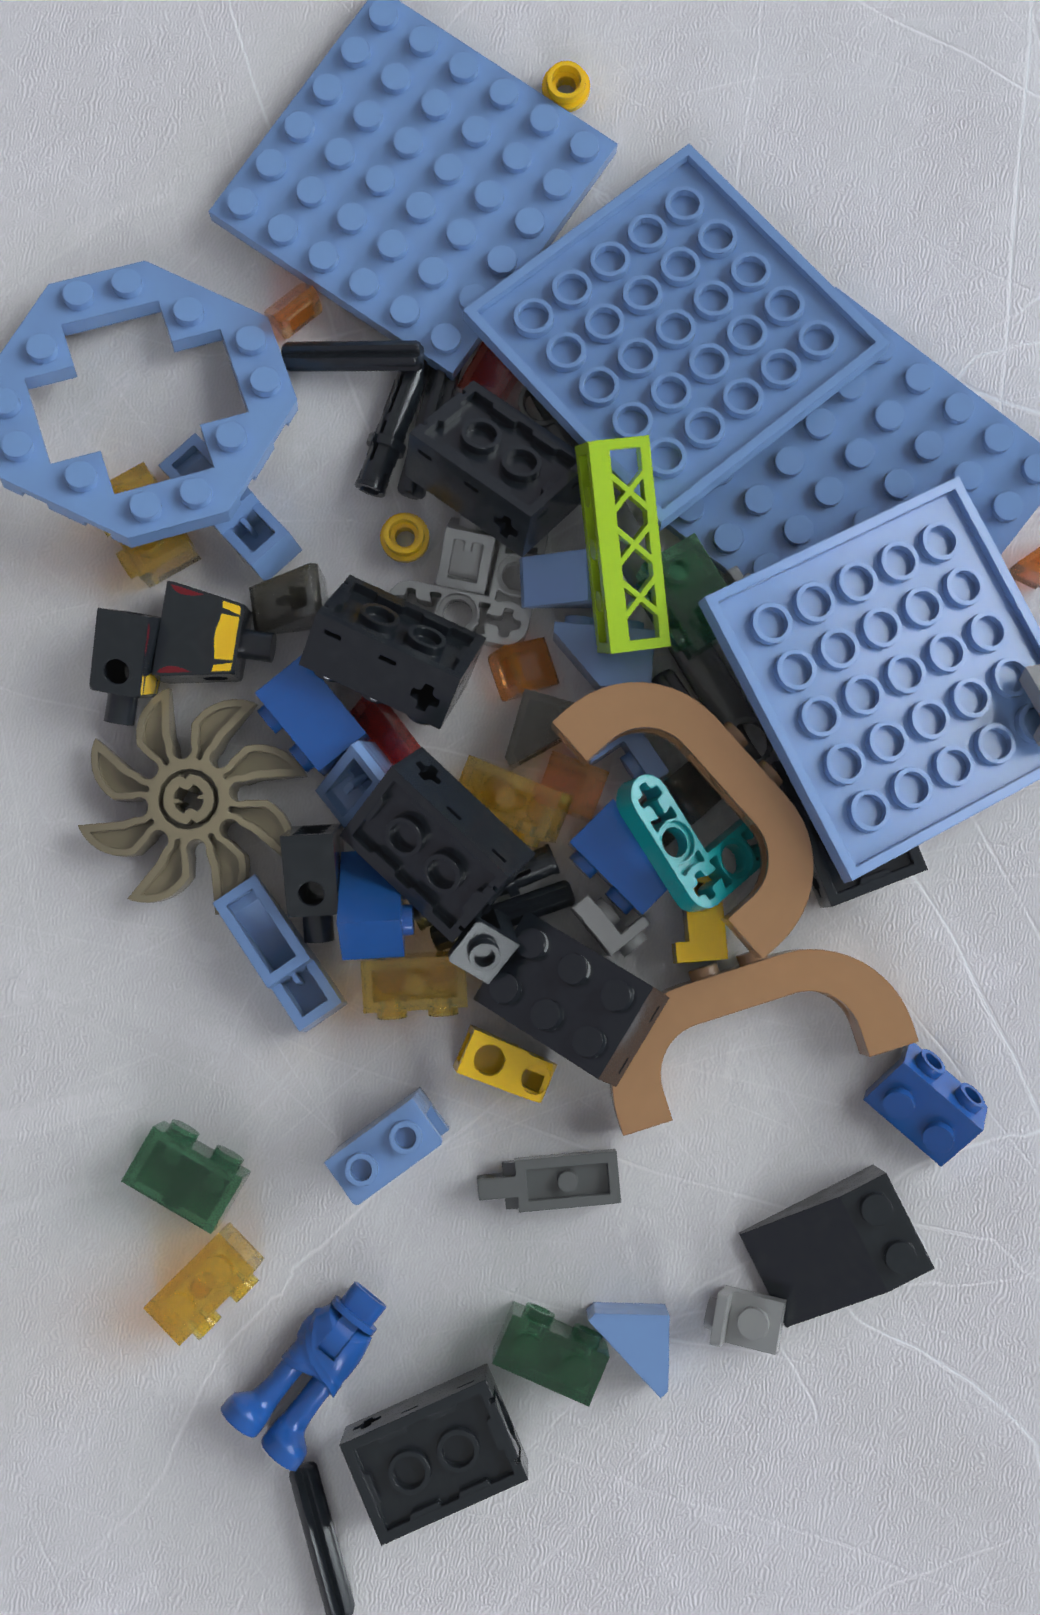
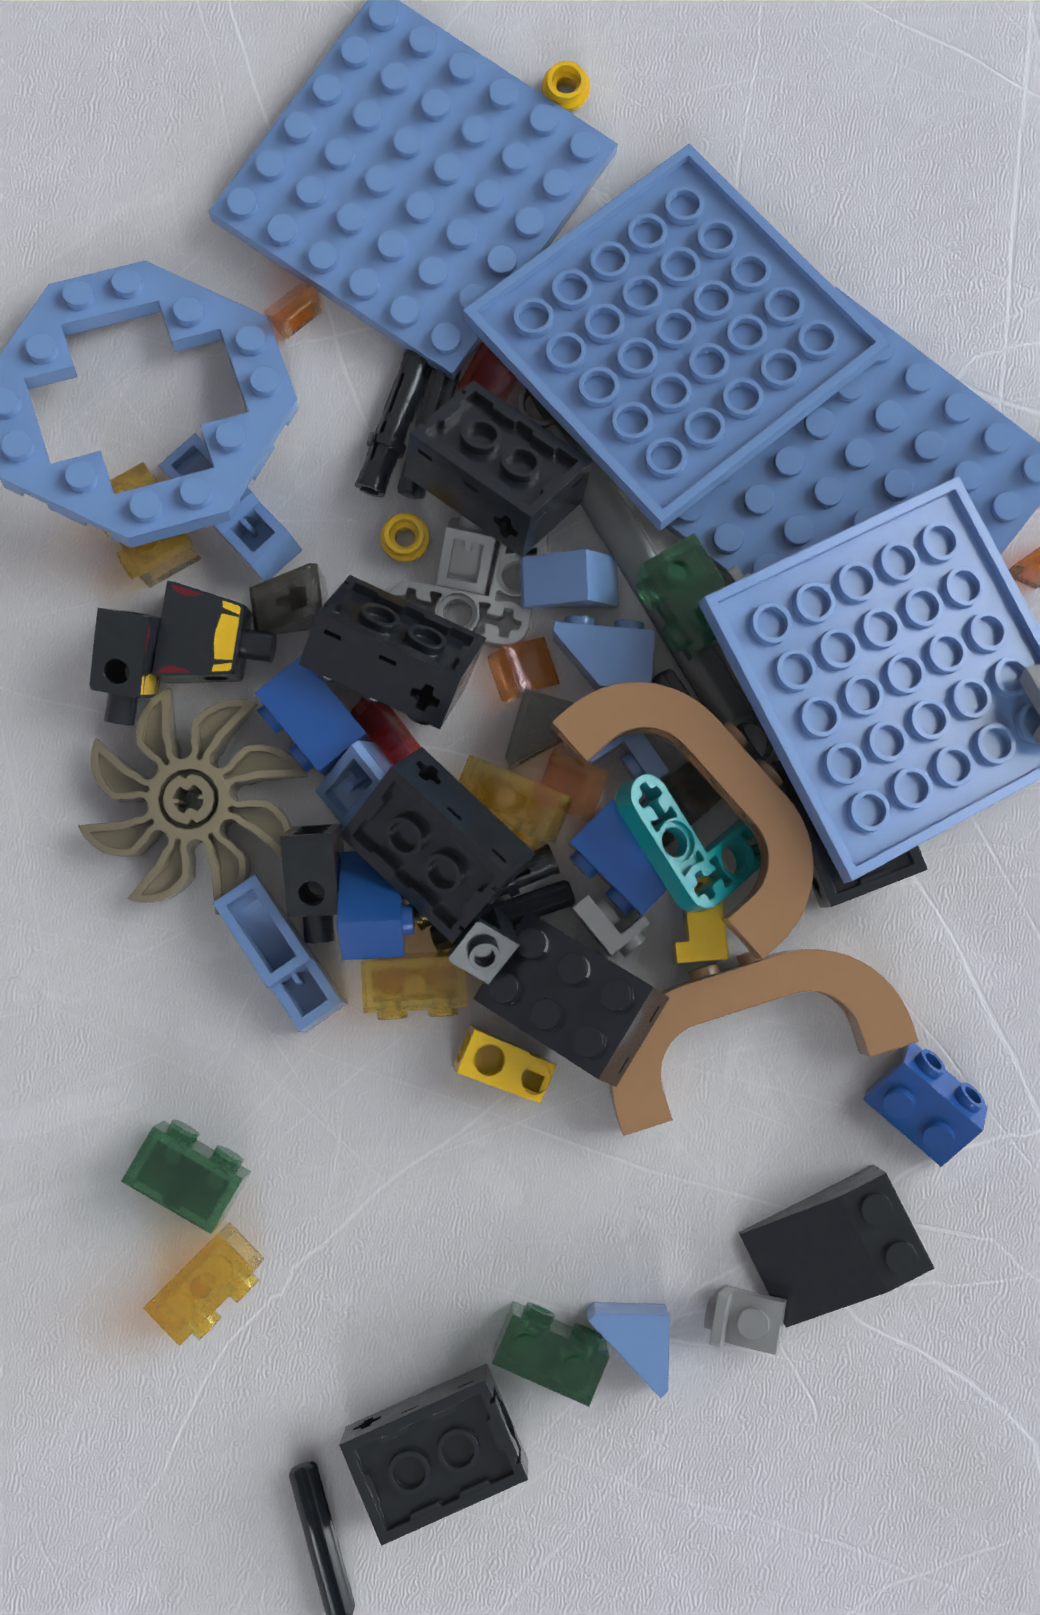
(328, 1350): blue piece -> none
(353, 356): black axle -> none
(387, 1146): medium blue panel -> none
(555, 1181): dark grey hinge -> none
(603, 544): lime fence -> none

